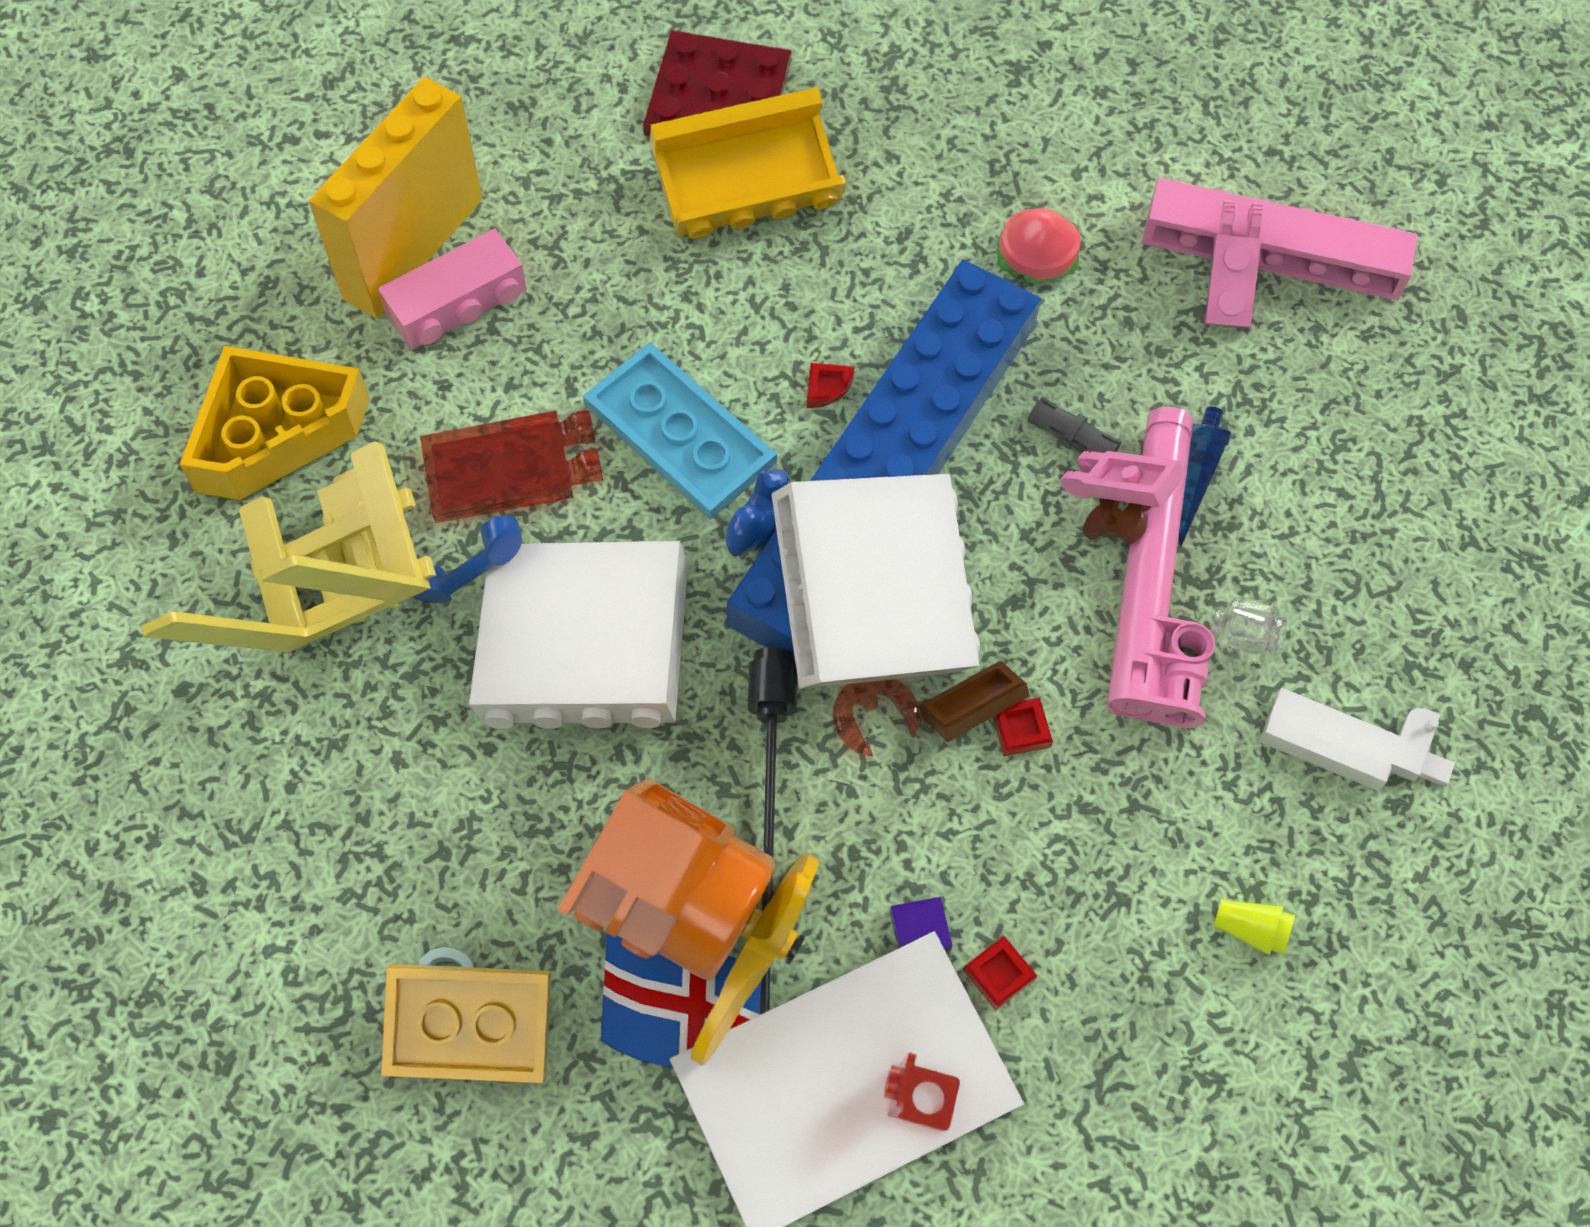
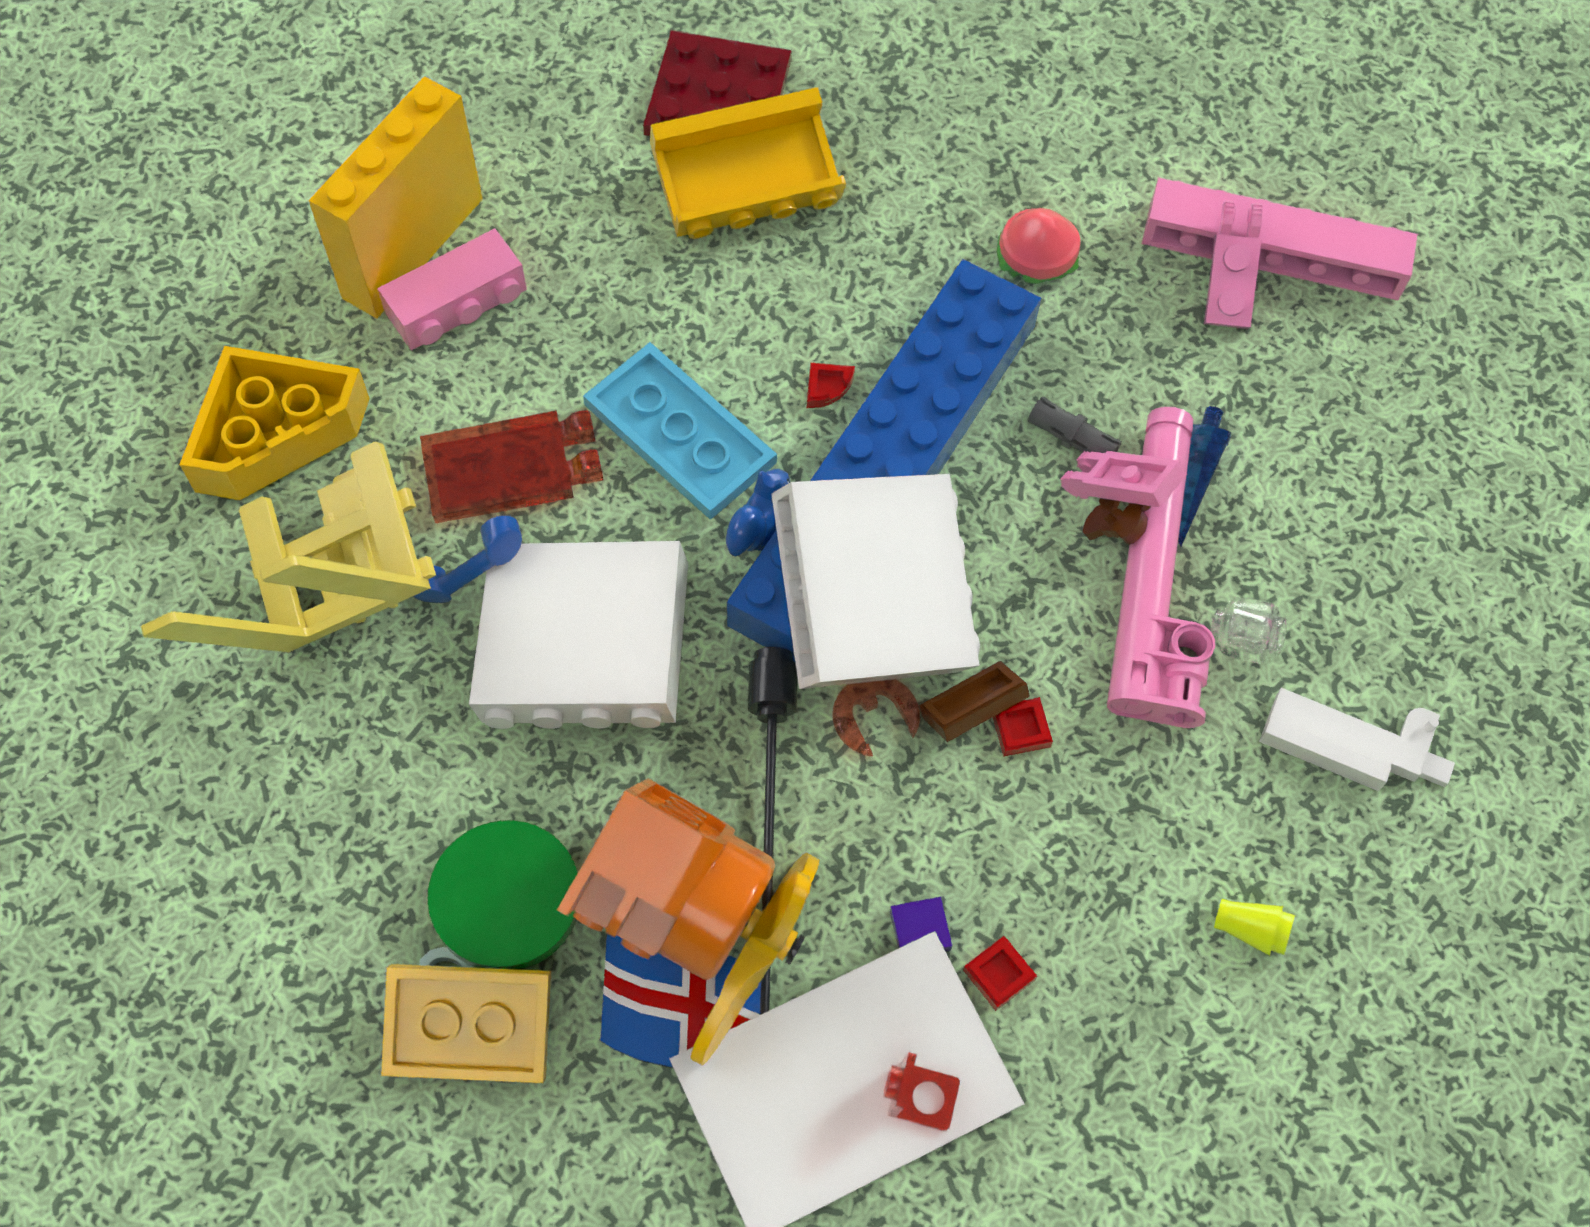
(500, 895): none -> green piece

